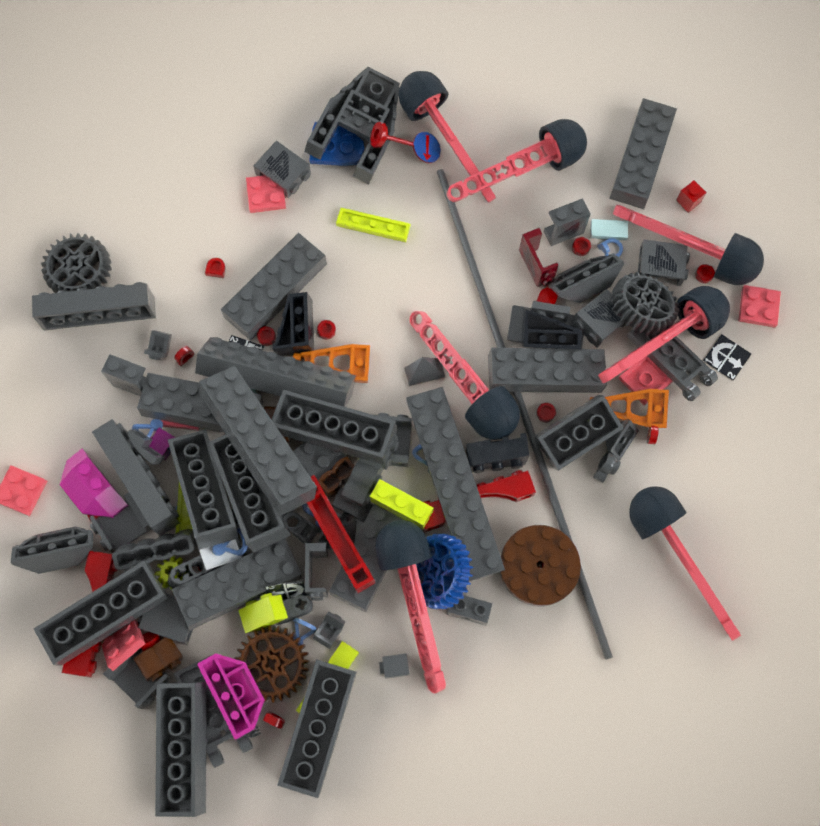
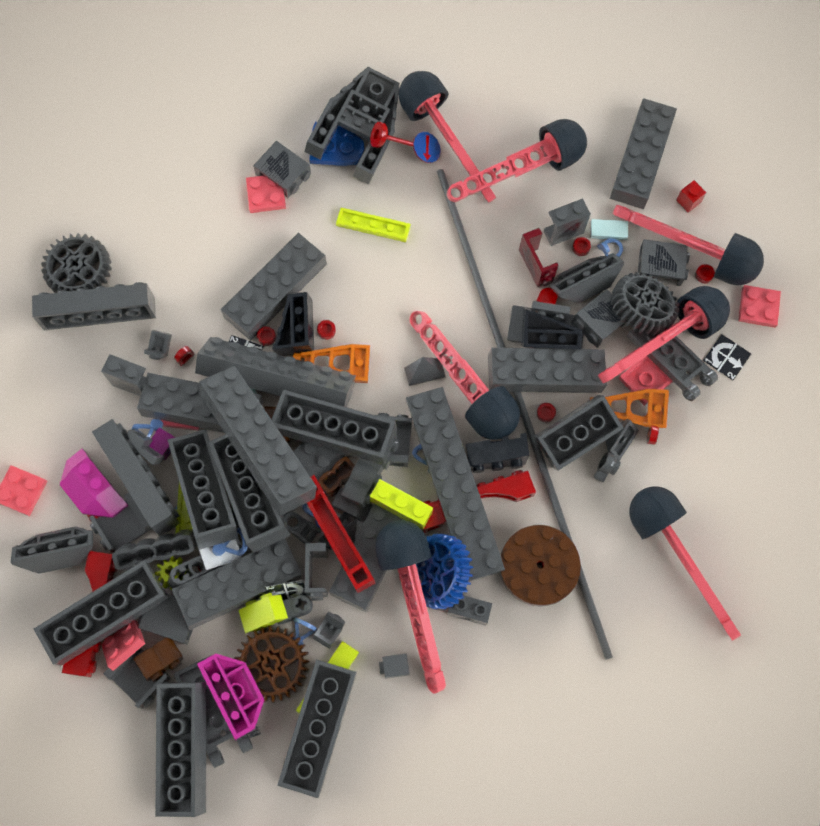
(150, 640): red tile -> none
(215, 268): red tile -> none
(274, 720): red tile -> none

